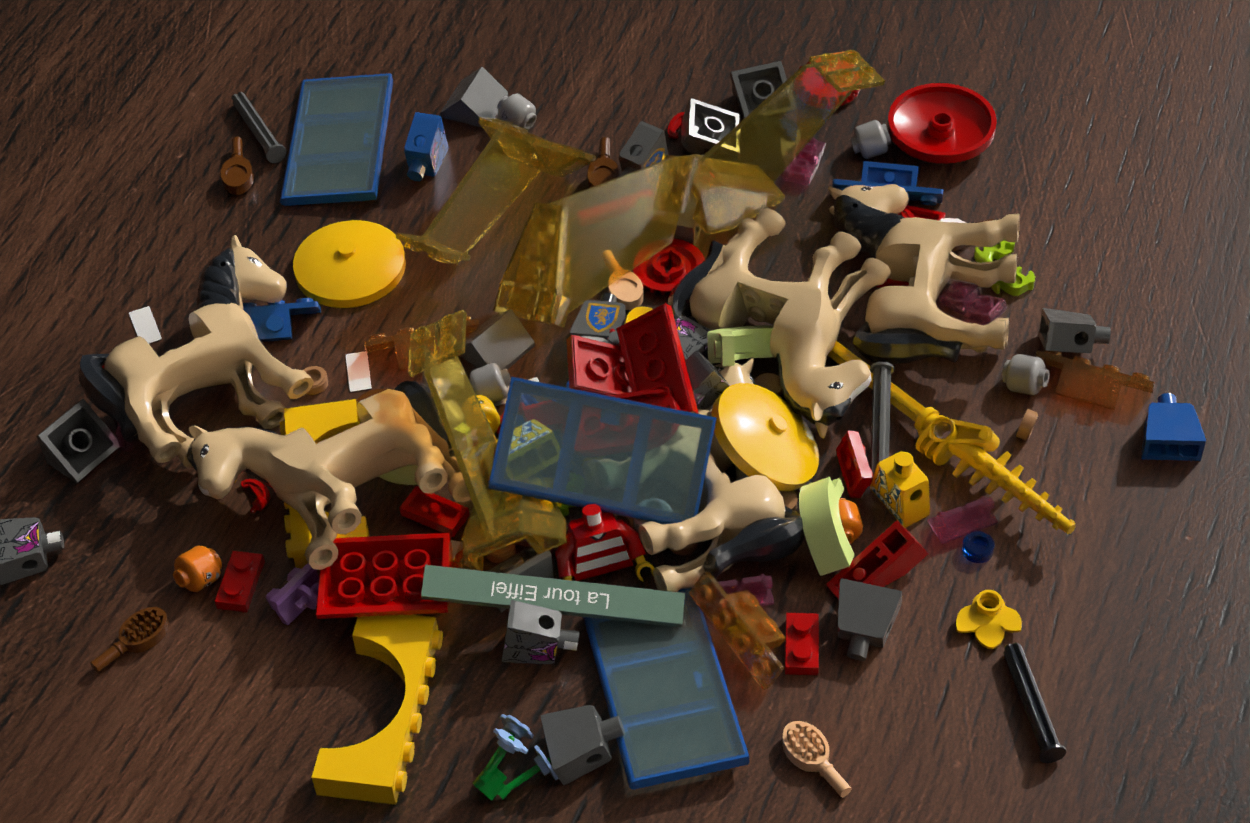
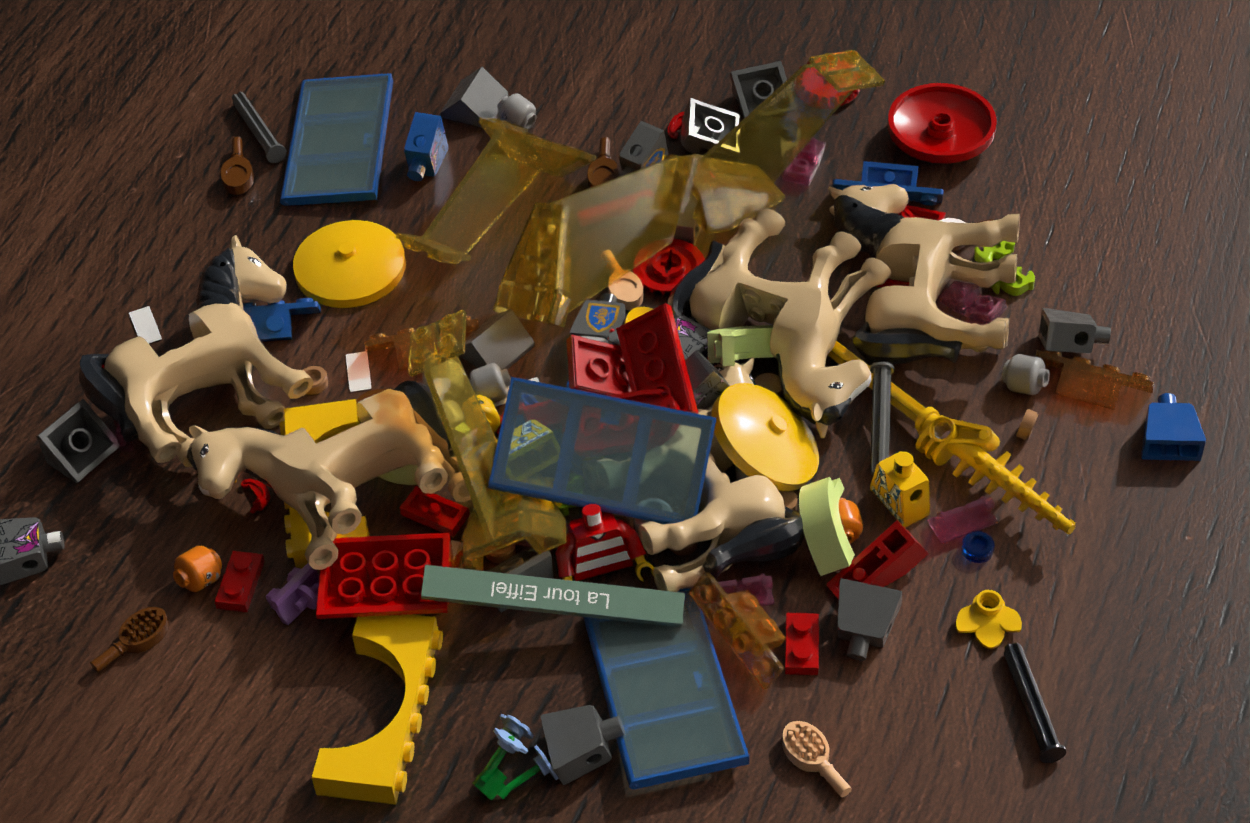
(535, 634): dark grey torso -> none
(854, 464): red plate -> none
(871, 139): light grey head -> none

